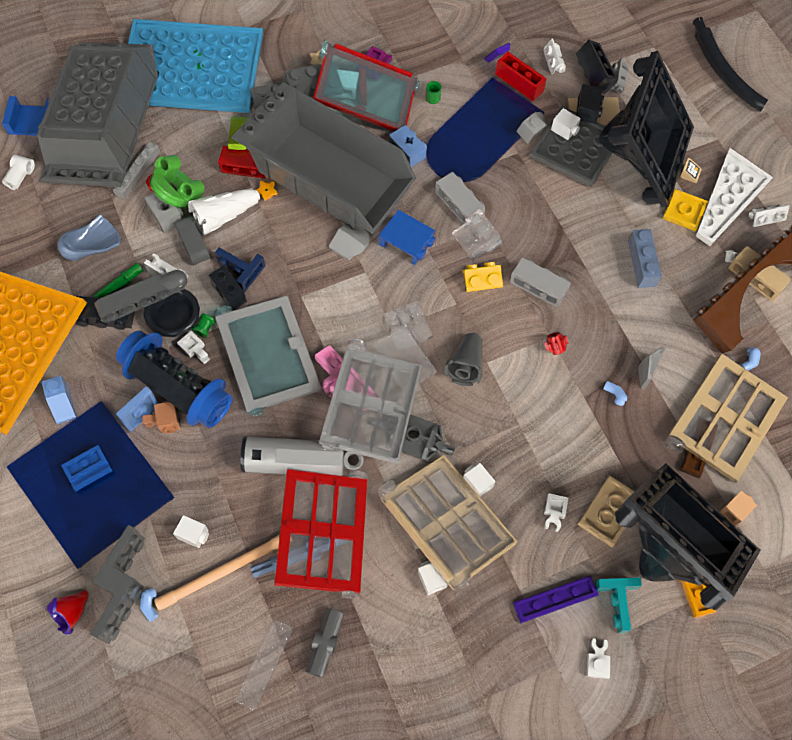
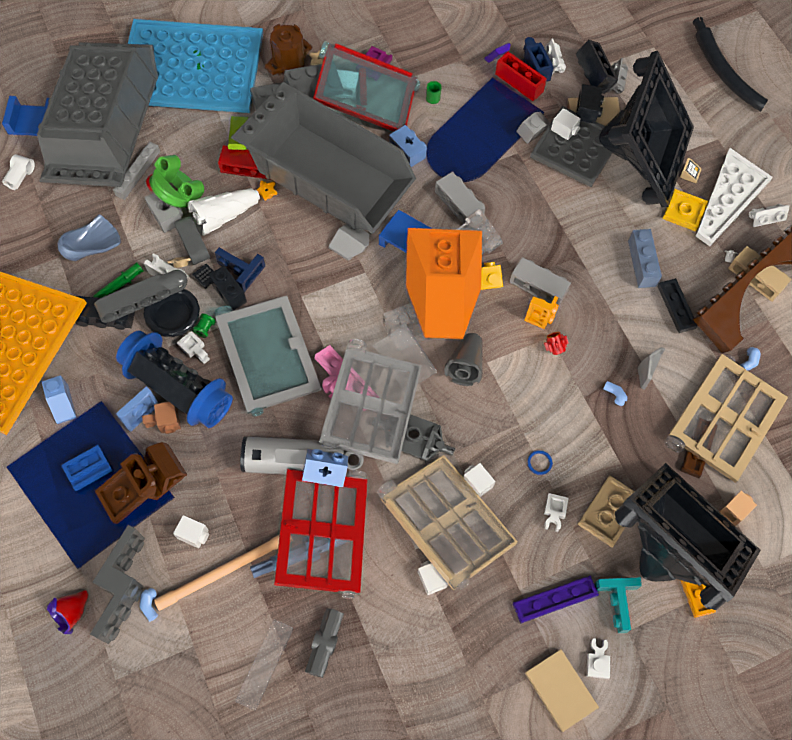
(140, 480): none -> reddish brown piece
(180, 261): none -> tan plate
(202, 276): none -> black tile
(287, 49): none -> reddish brown container
(315, 471): none -> brick
(443, 278): none -> orange wedge
(537, 58): none -> dark blue brick
(537, 472): none -> blue piece
(541, 312): none -> light orange bracket
(561, 690): none -> tan tile
(677, 305): none -> black plate

